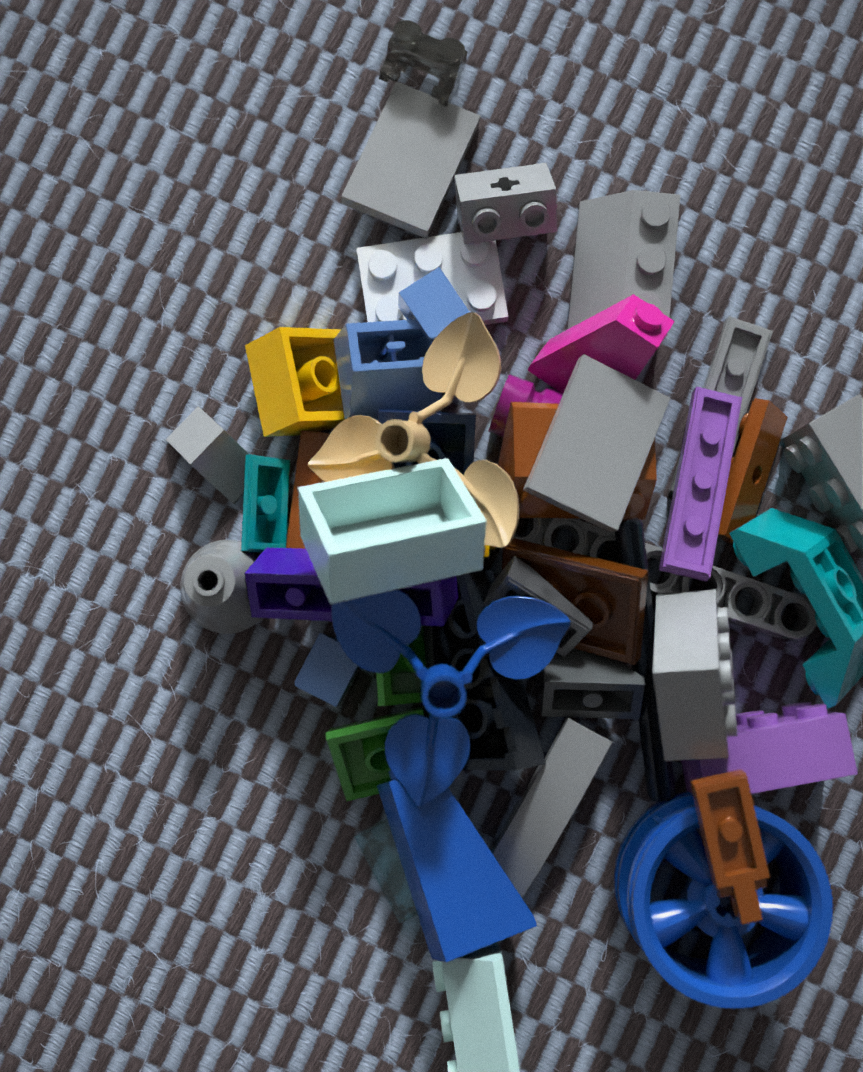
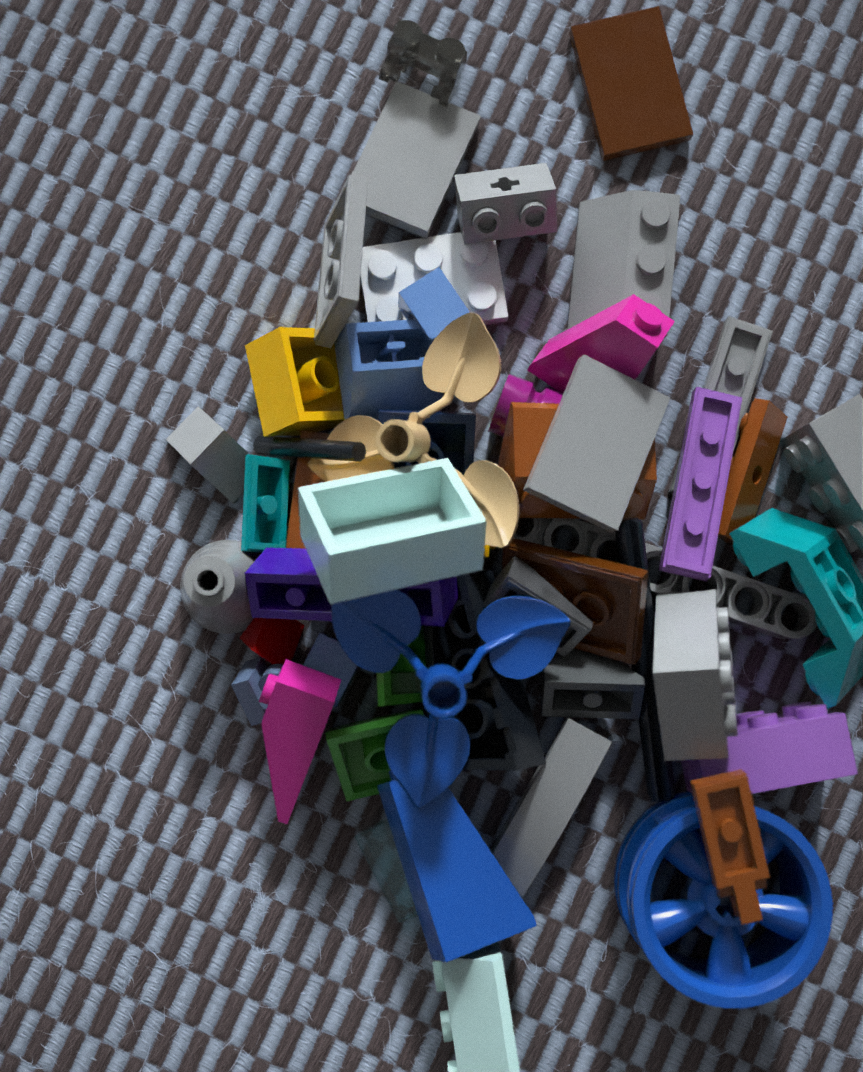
(249, 686): none -> sand blue tile
(273, 638): none -> red slope
(292, 727): none -> dark pink slope
(310, 448): none -> black bar
(341, 260): none -> light grey tile
(630, 83): none -> reddish brown tile

